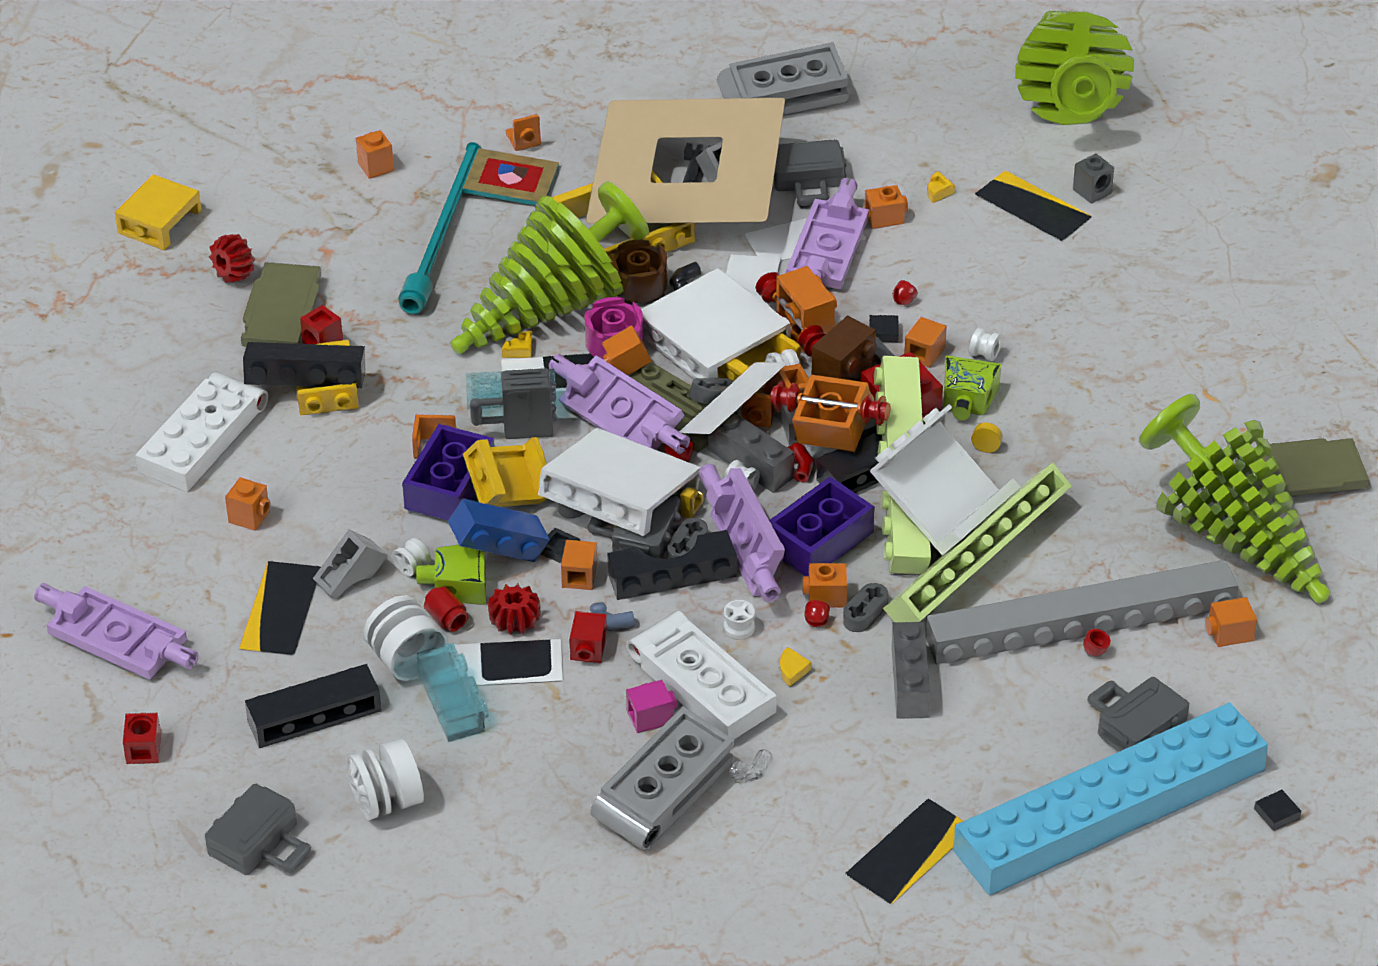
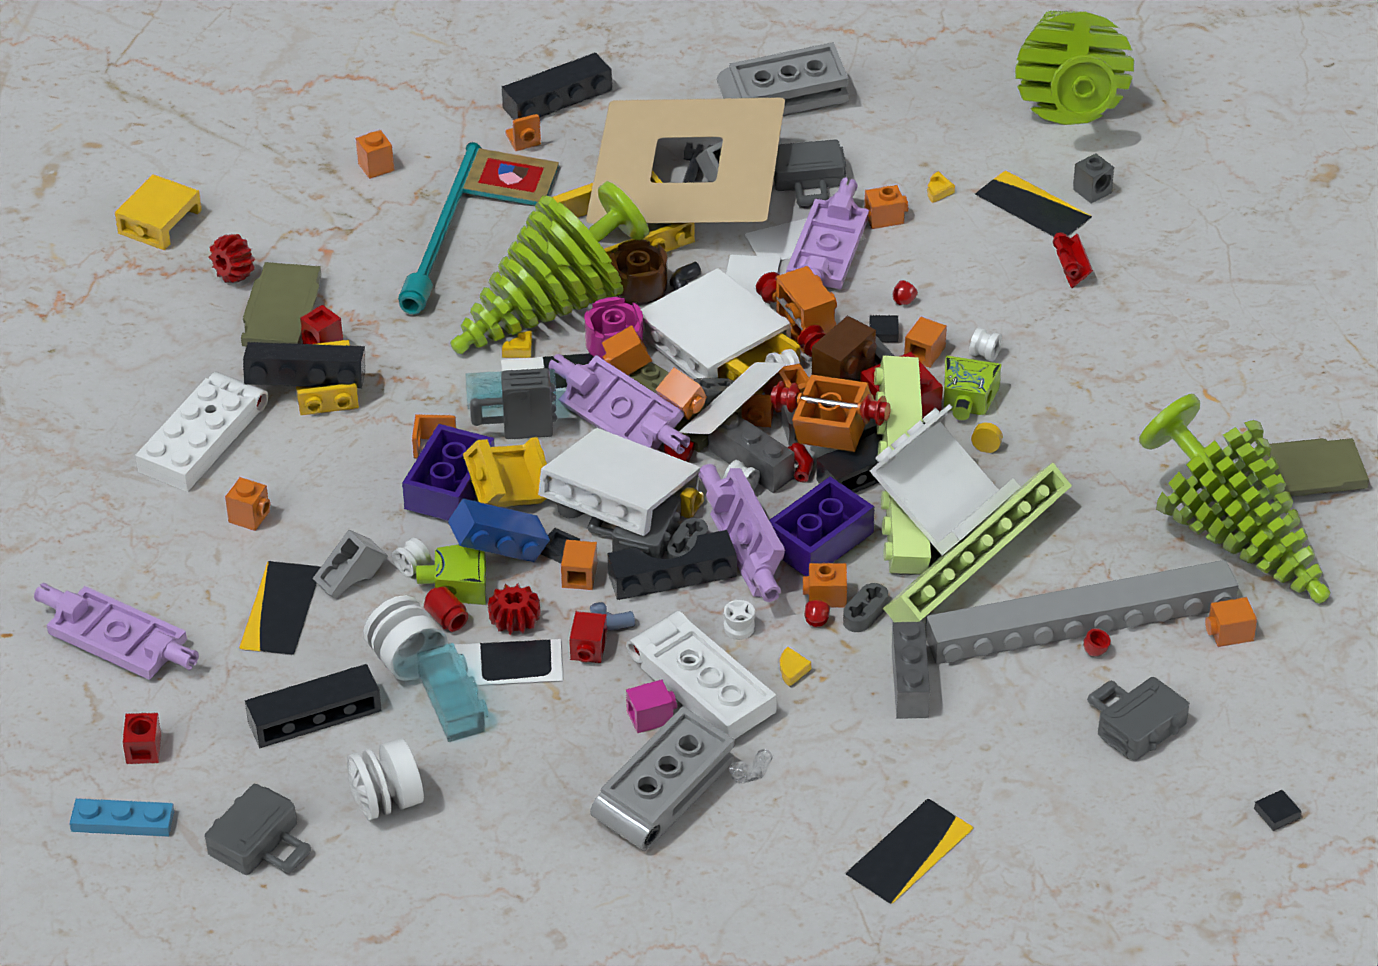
(122, 817): none -> dark azure plate
(557, 87): none -> black brick
(682, 392): none -> orange brick
(1072, 258): none -> red hinge
(1109, 798): medium azure brick -> none

